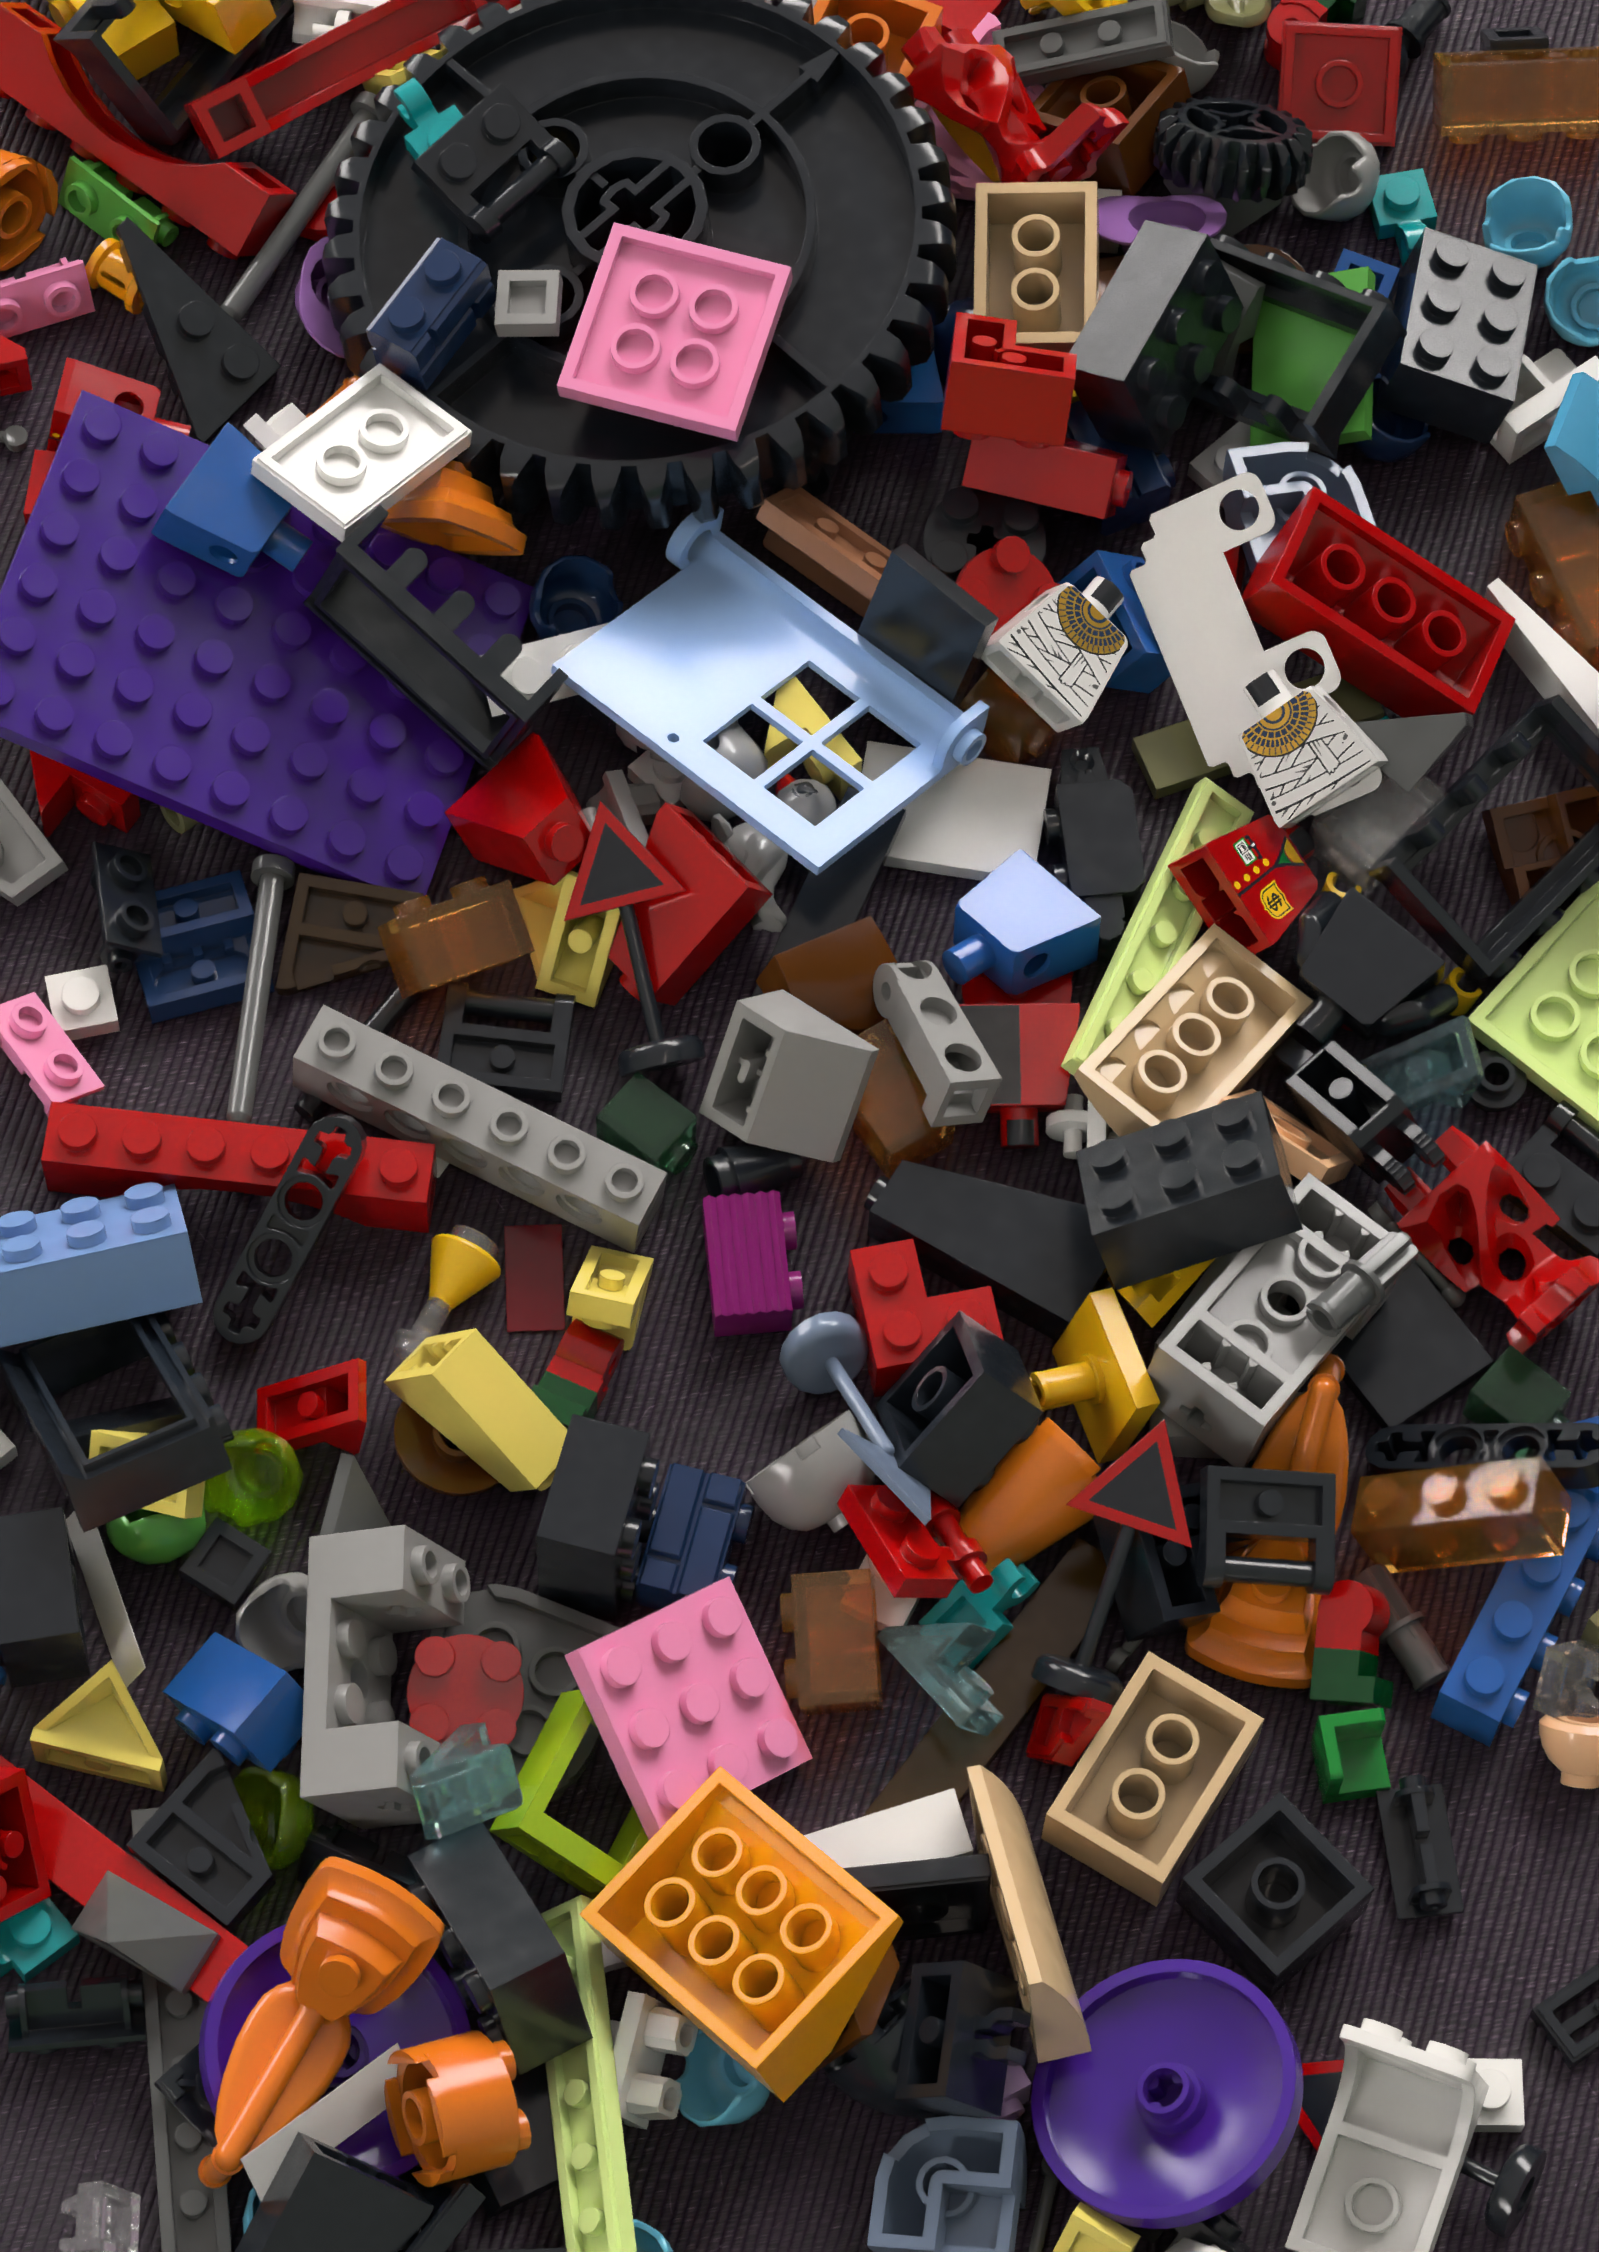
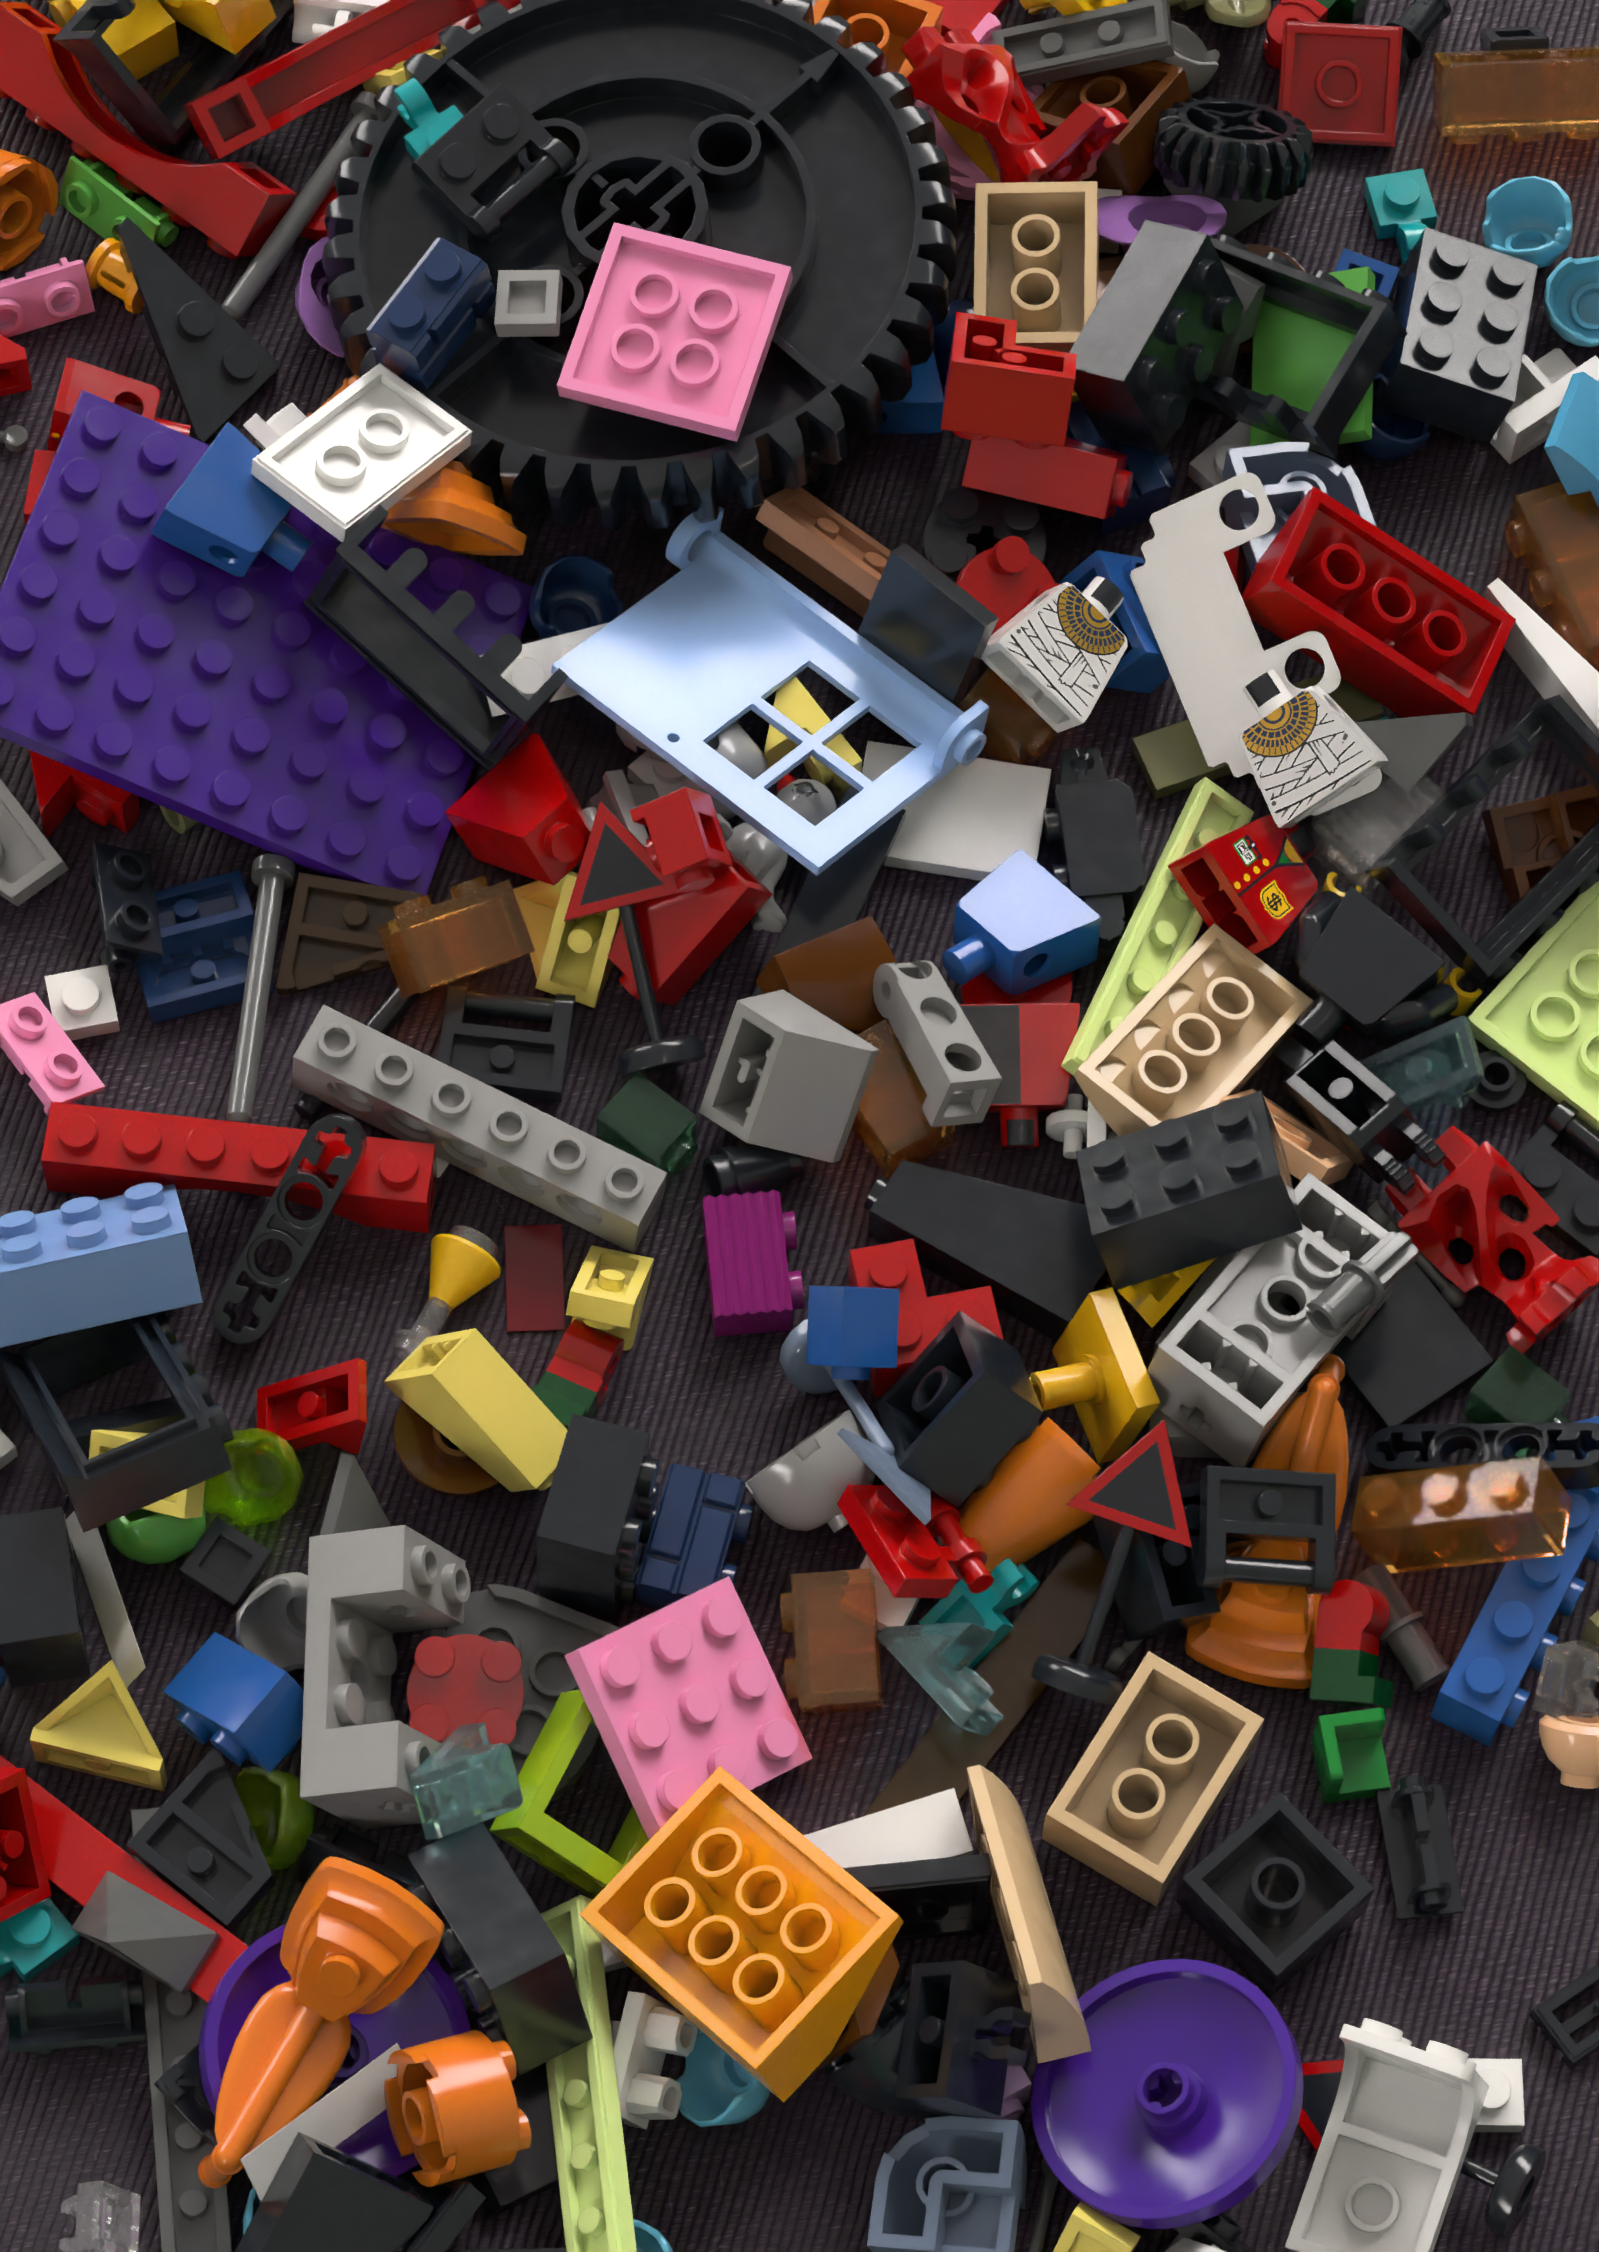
(684, 838): none -> red brick
(852, 1329): none -> blue brick
(1065, 1728): red tile -> none
(1340, 179): light grey hair -> none

